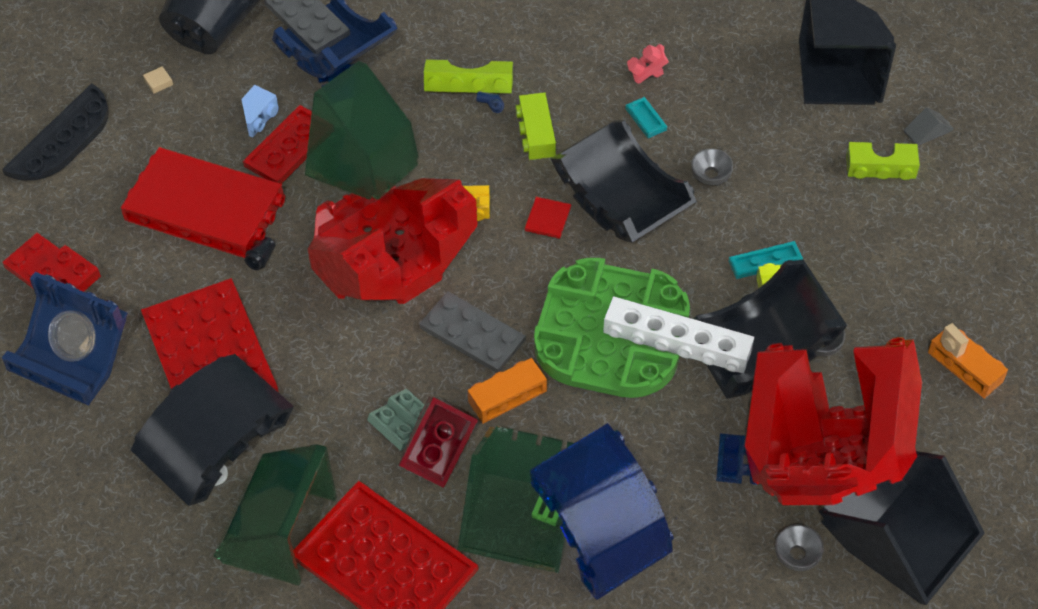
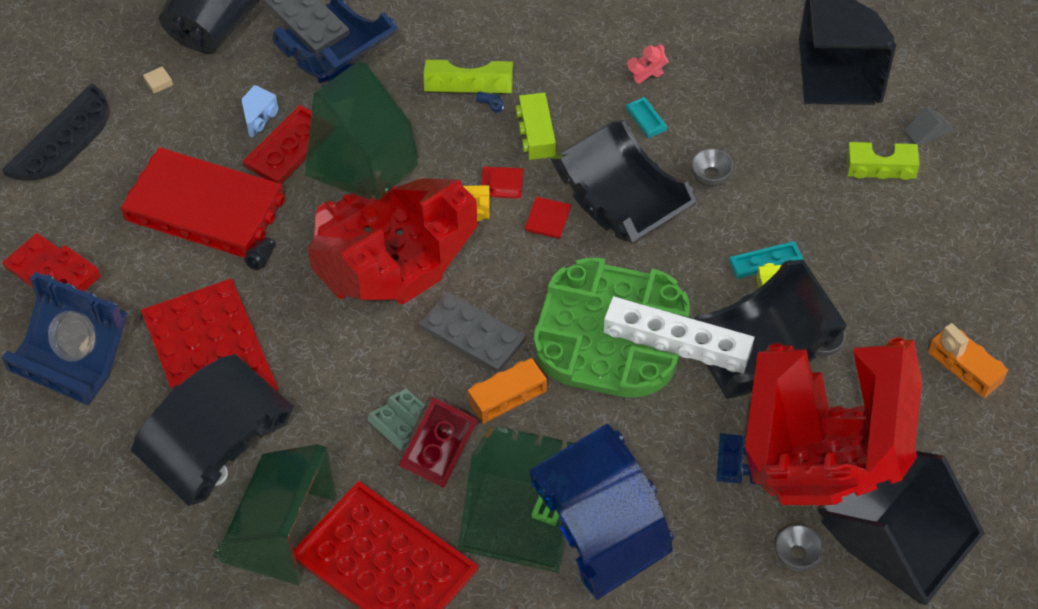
(503, 181): none -> red piece

